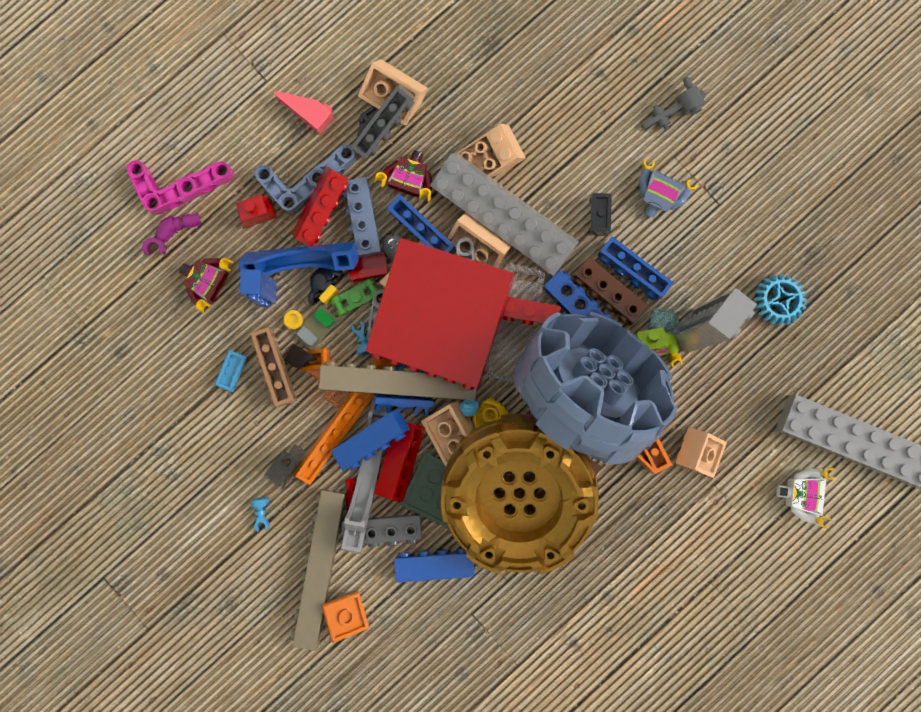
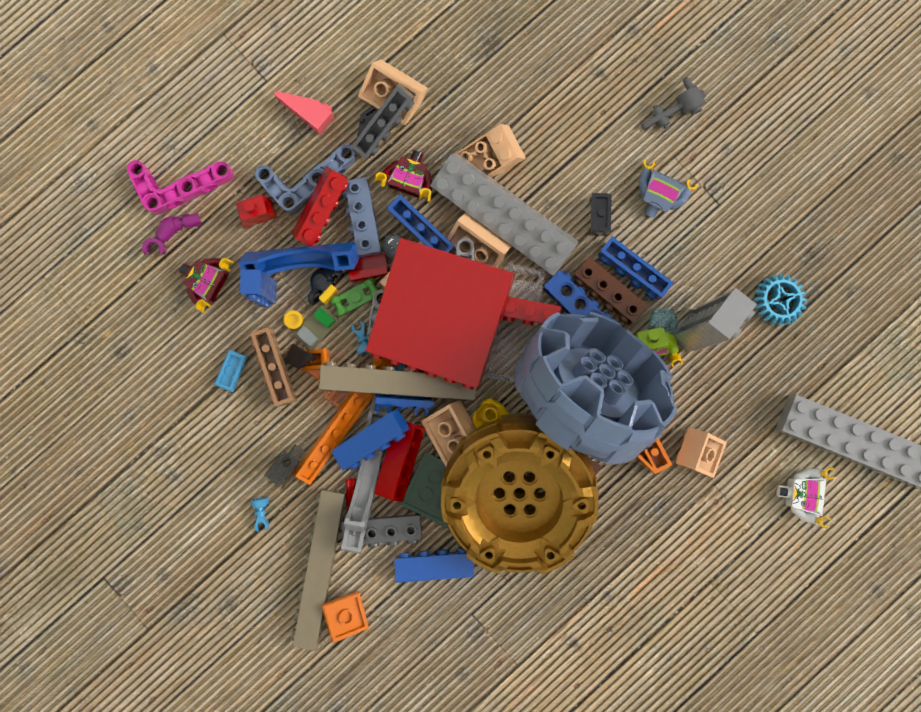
(469, 407): medium azure plate -> none

